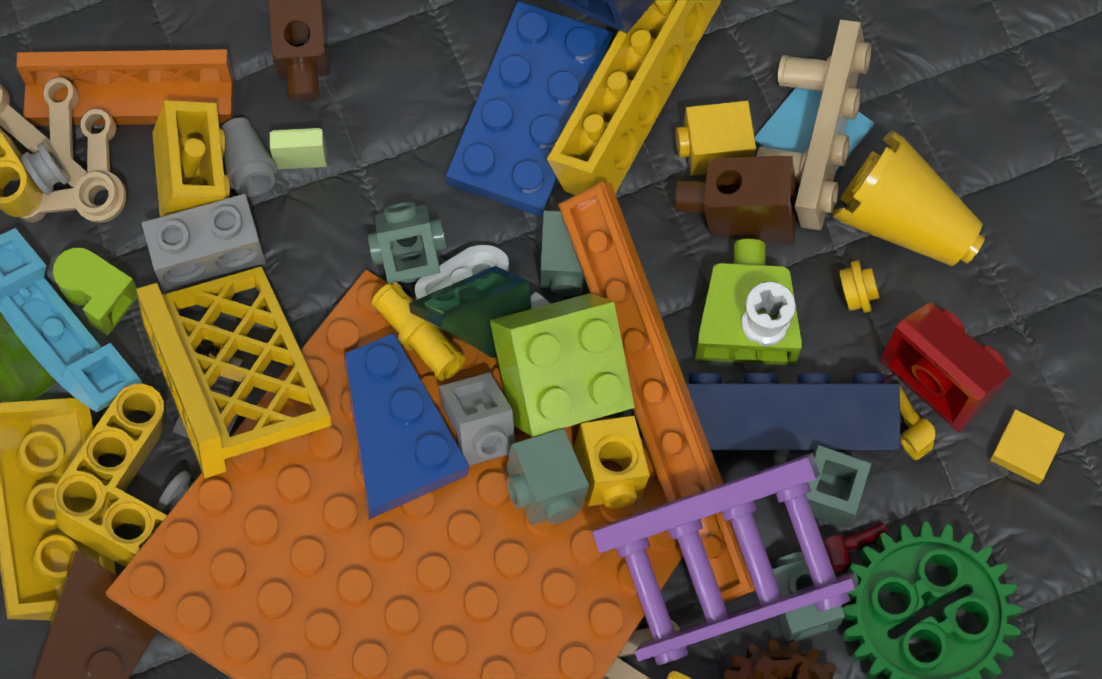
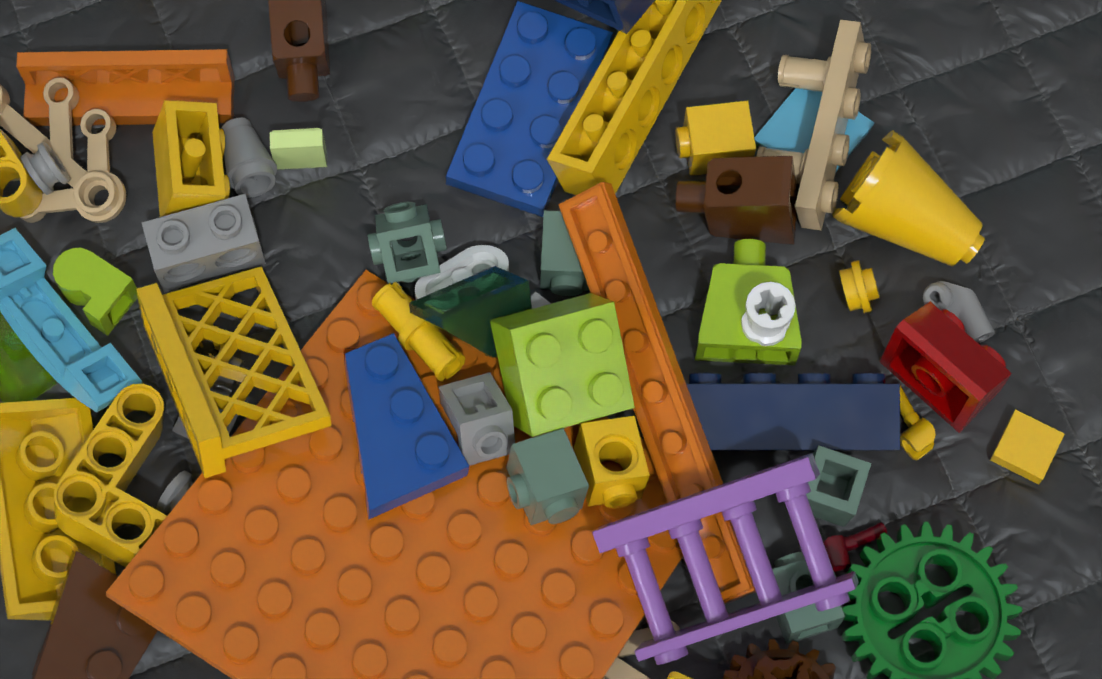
(963, 304): none -> light grey arm

